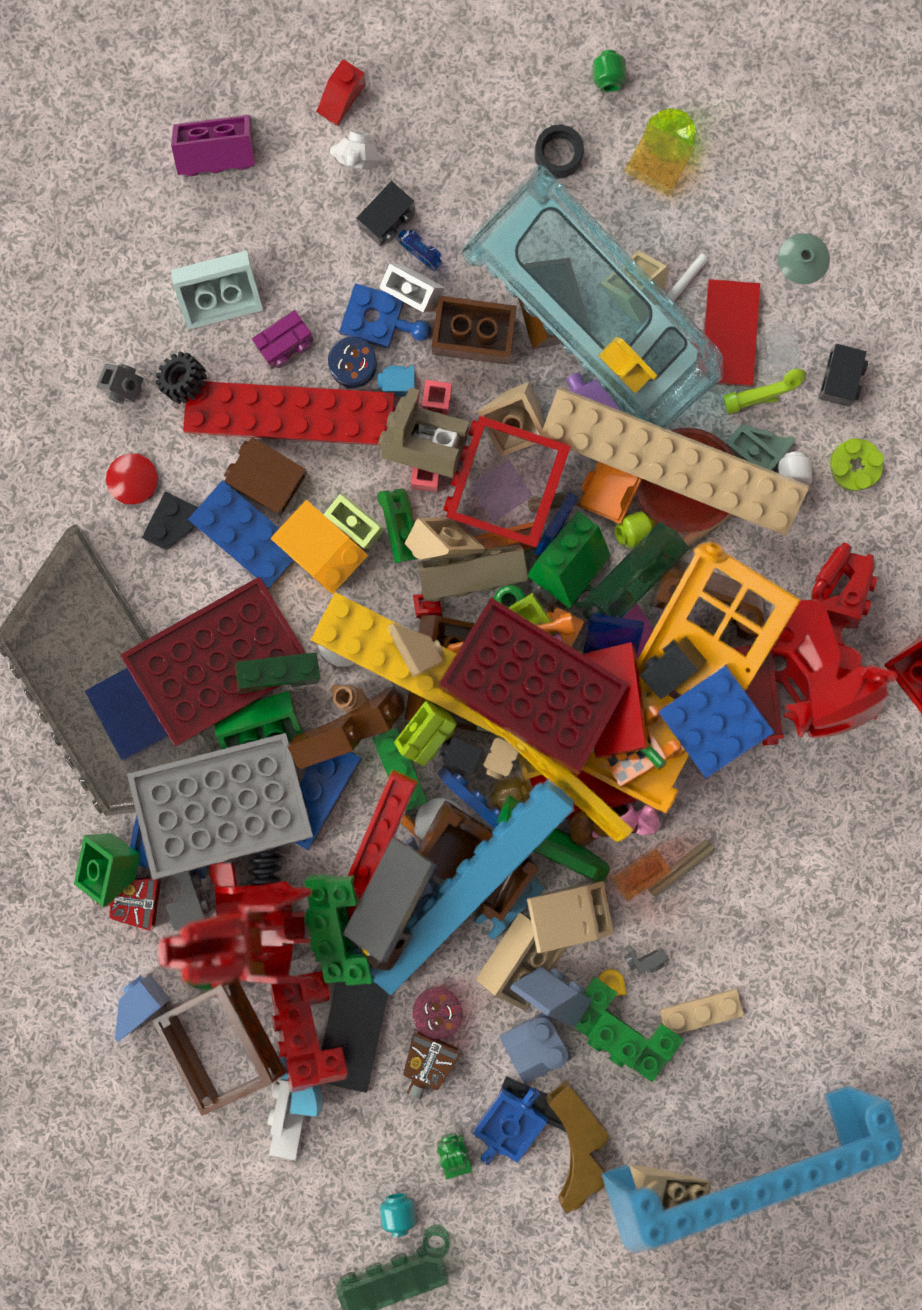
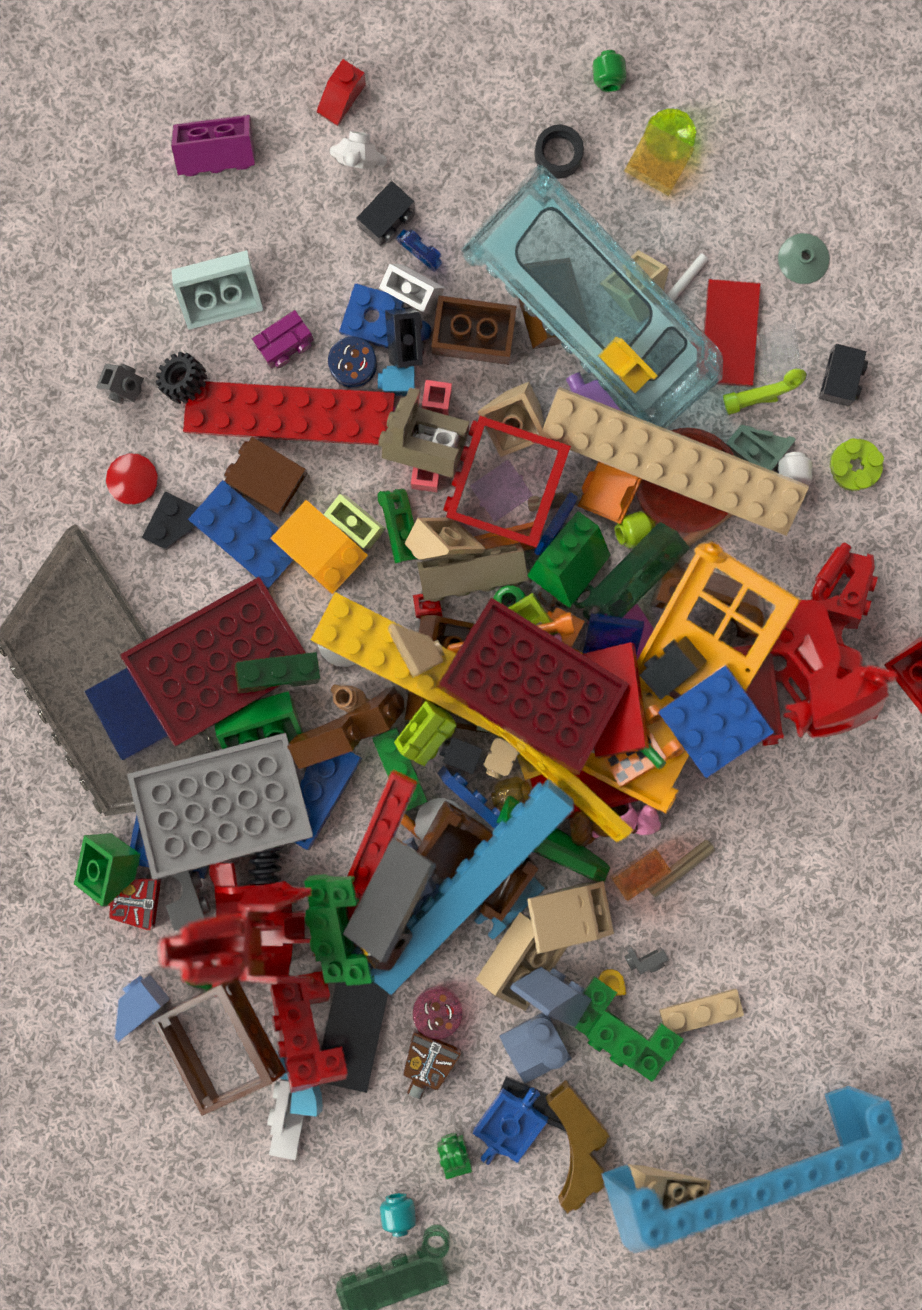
(404, 337): none -> black brick

